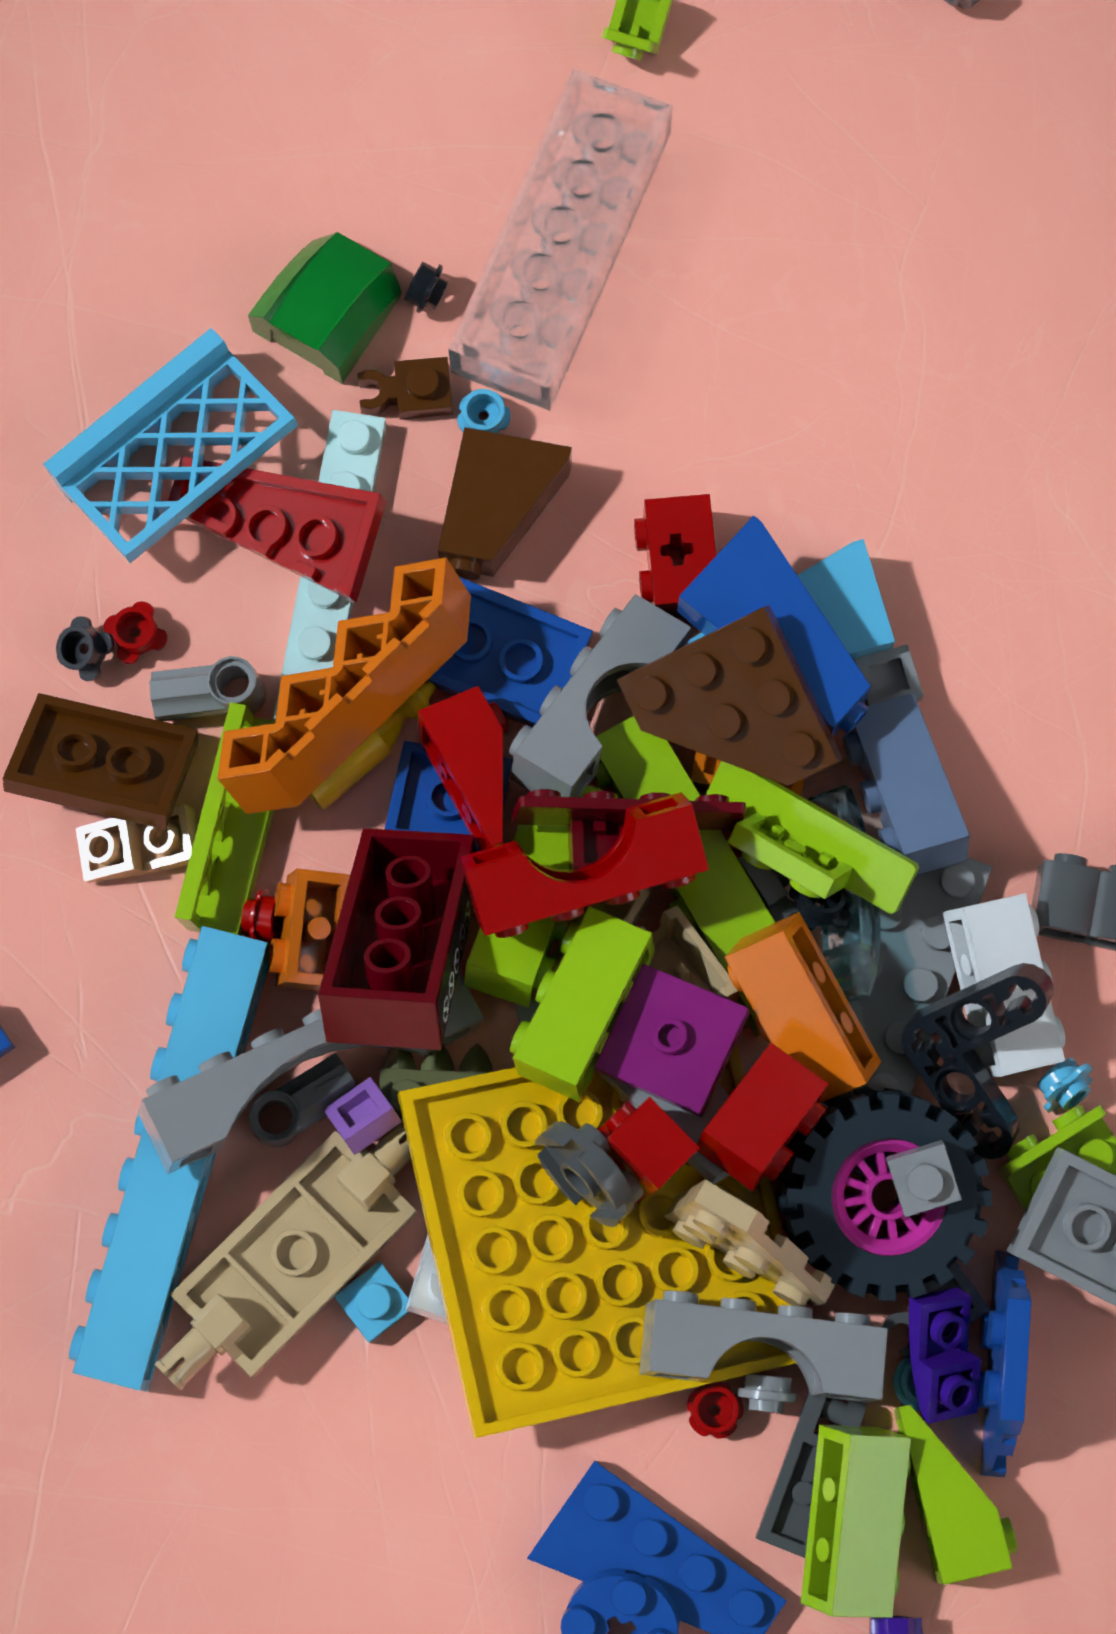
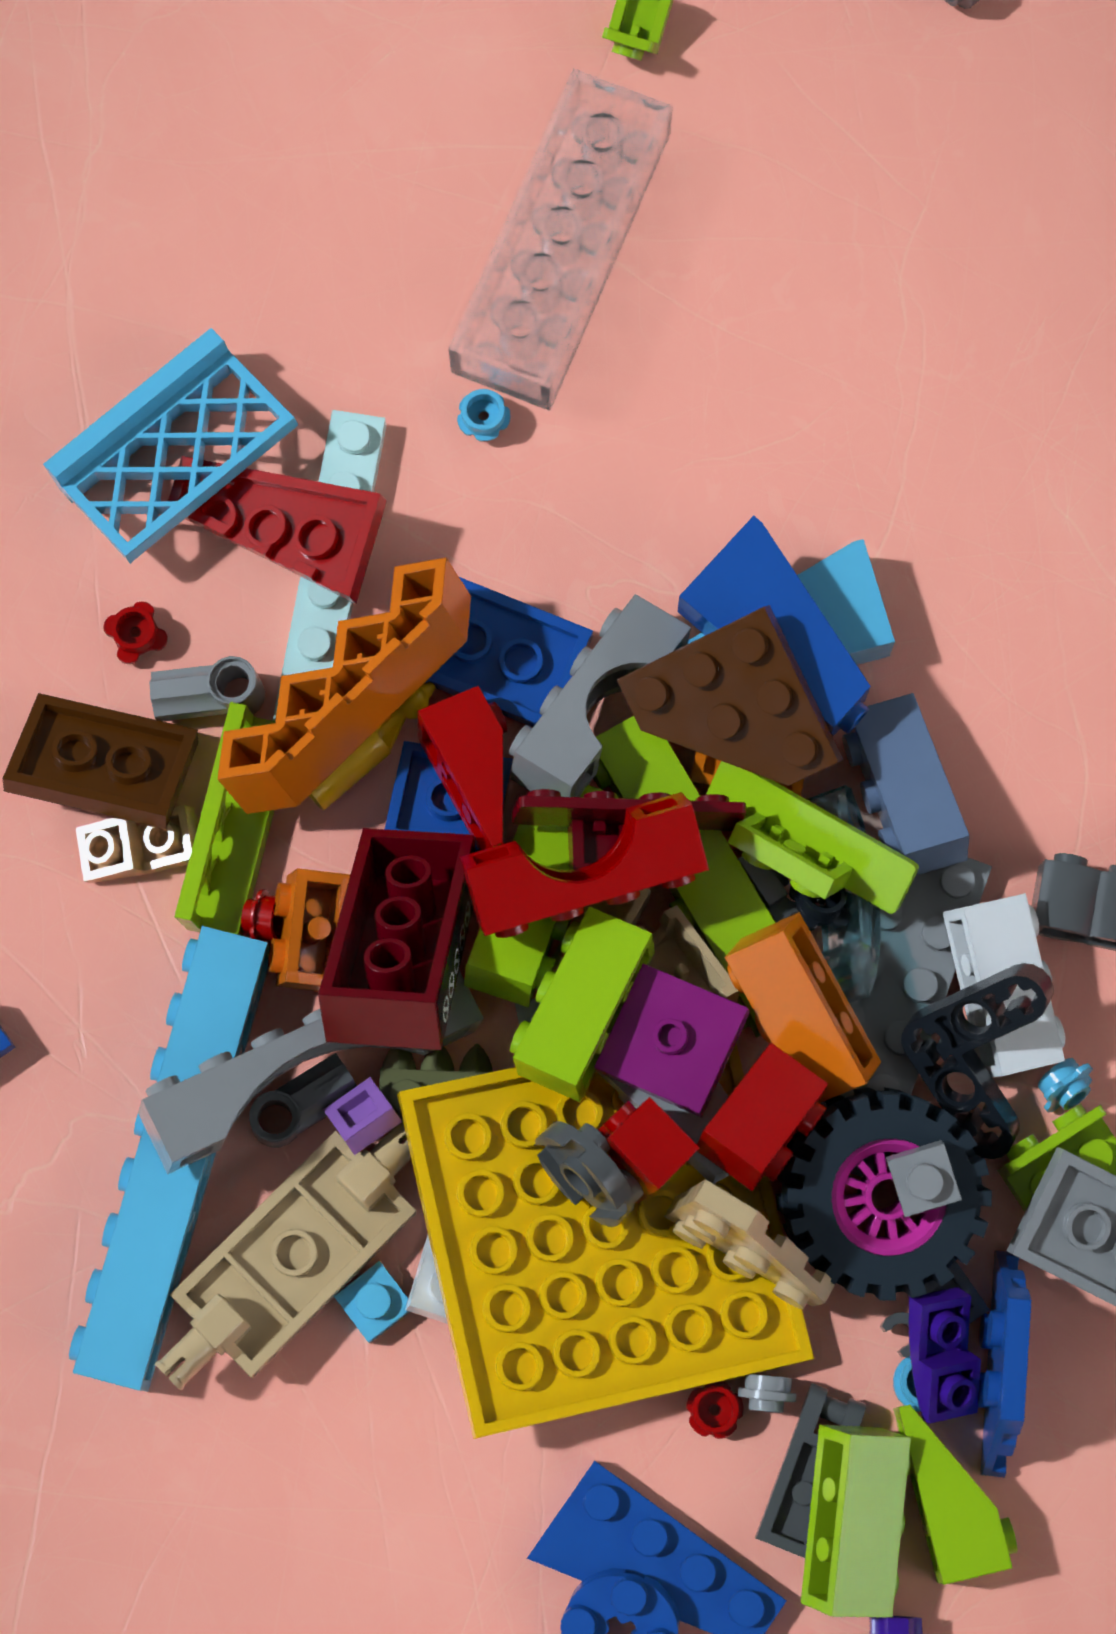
(71, 648): black plate -> none
(328, 303): green slope -> none
(418, 389): reddish brown plate -> none
(426, 287): black plate -> none
(497, 497): reddish brown slope -> none
(671, 525): red brick -> none
(836, 1357): light grey arch -> none
(890, 675): light grey plate -> none

